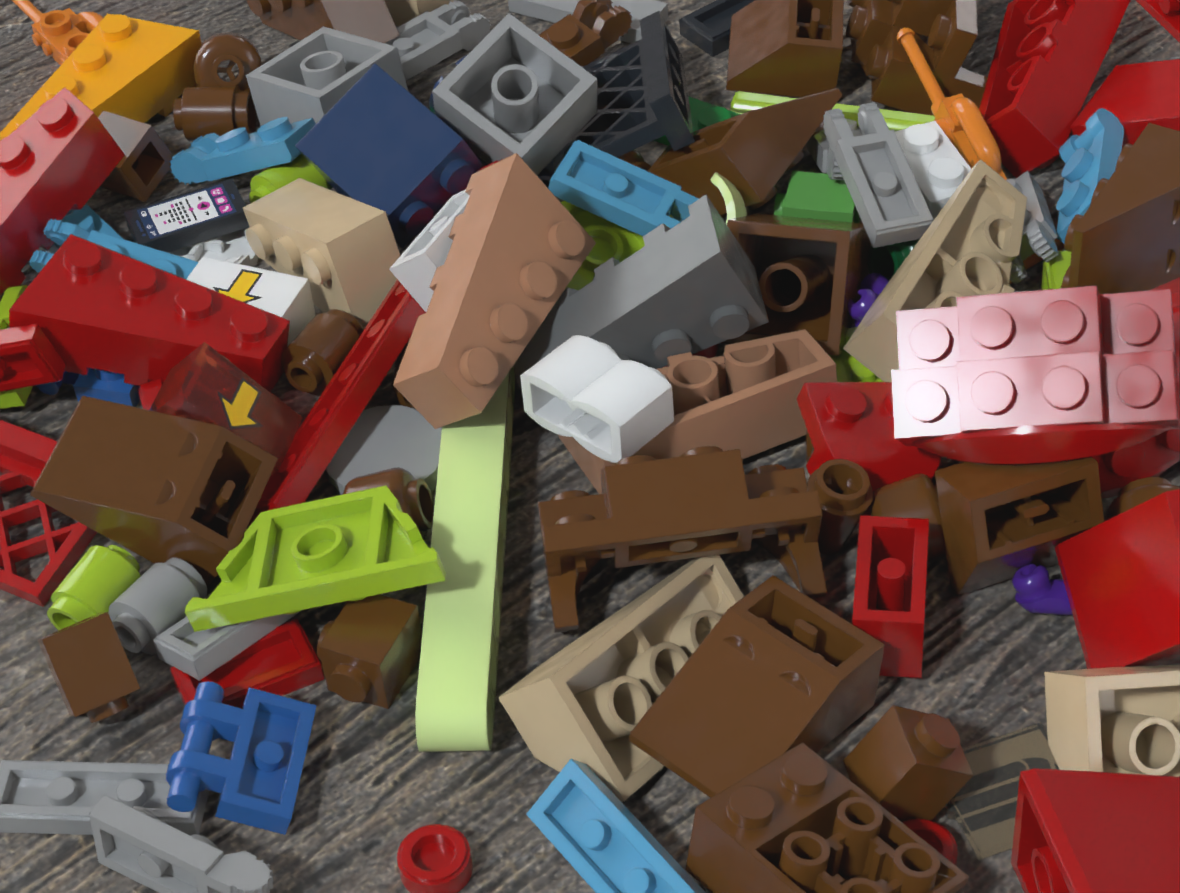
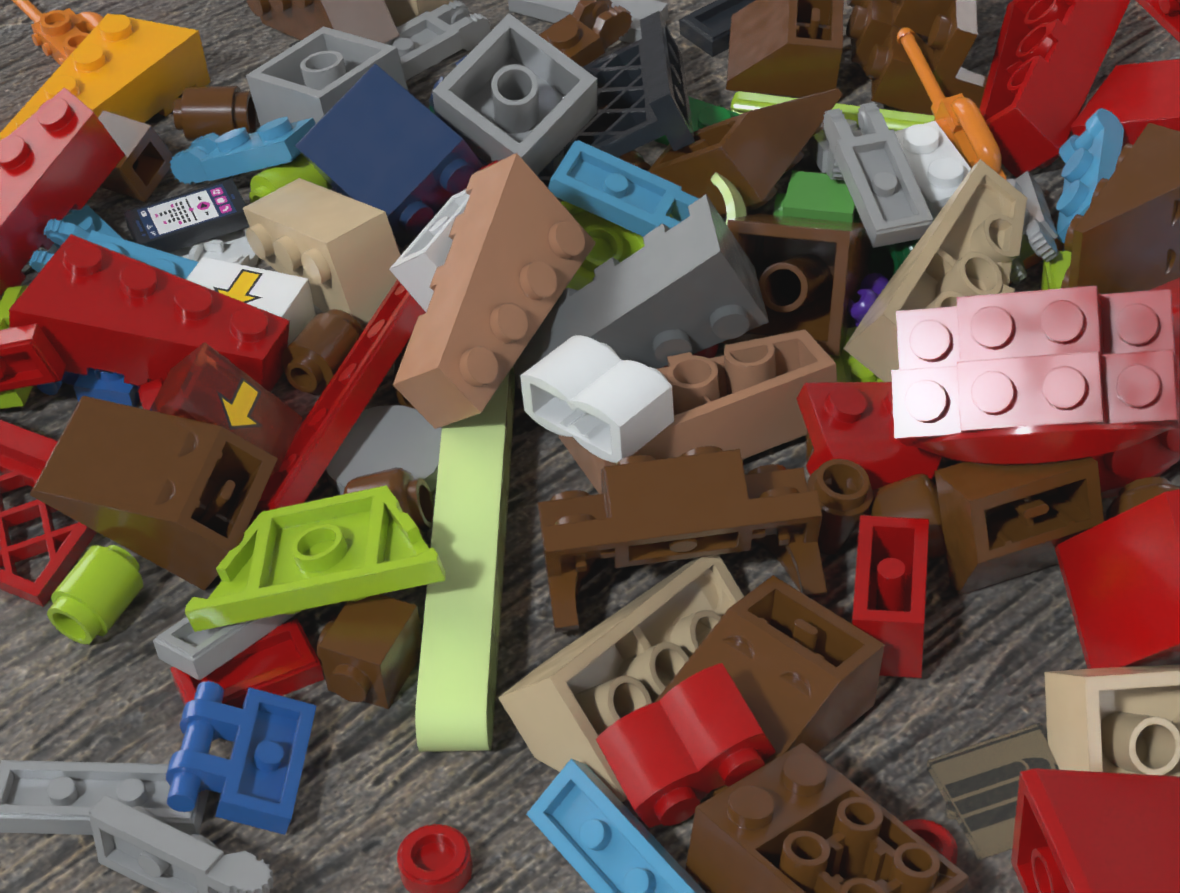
(90, 667): reddish brown brick -> none
(155, 603): light grey brick -> none
(221, 48): reddish brown head -> none
(685, 746): none -> red brick
(910, 763): reddish brown brick -> none
(1040, 593): dark purple arm -> none

